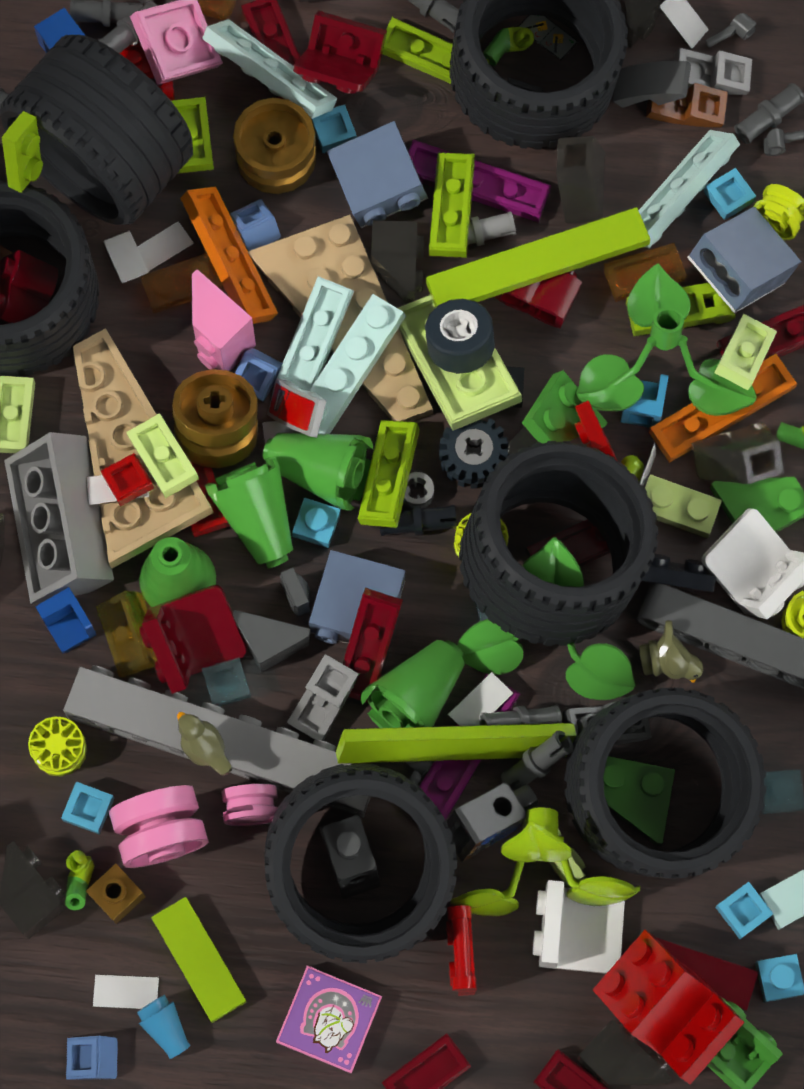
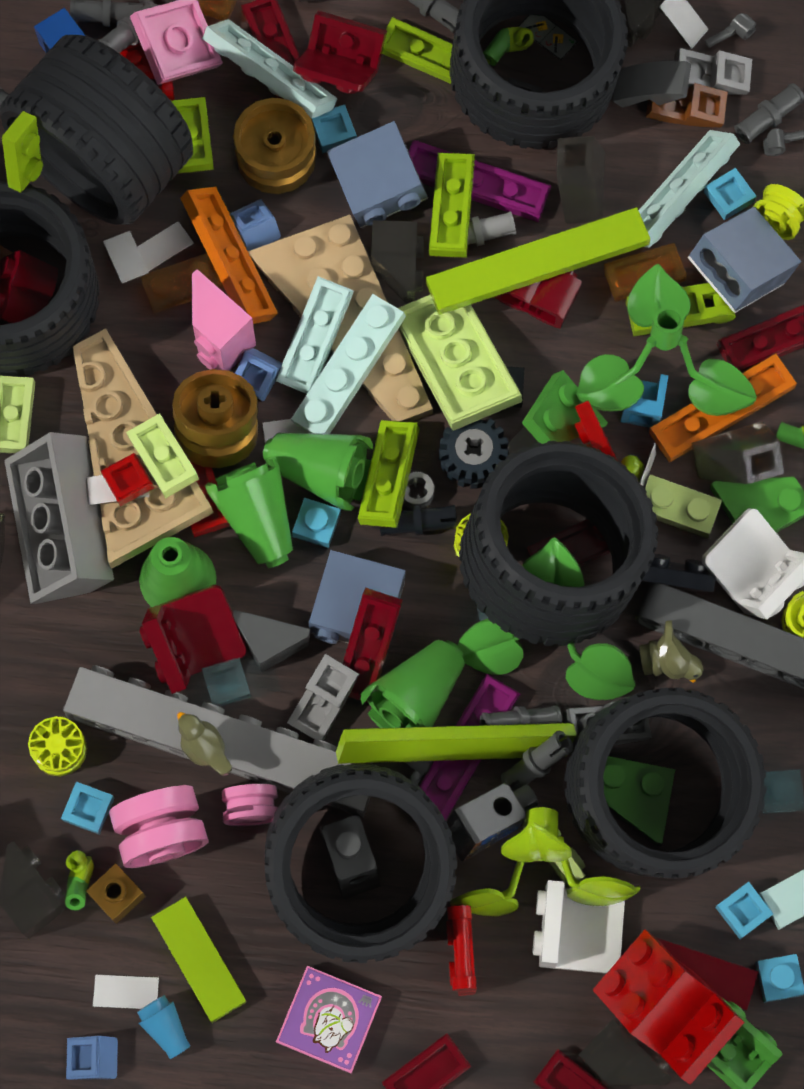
(66, 620): blue panel -> none
(121, 622): clear yellow slope -> none
(296, 408): slope -> none
(296, 591): dark grey tile -> none
(460, 336): black wheel -> none
(484, 698): white sticker -> none
(745, 352): yellowish green plate -> none

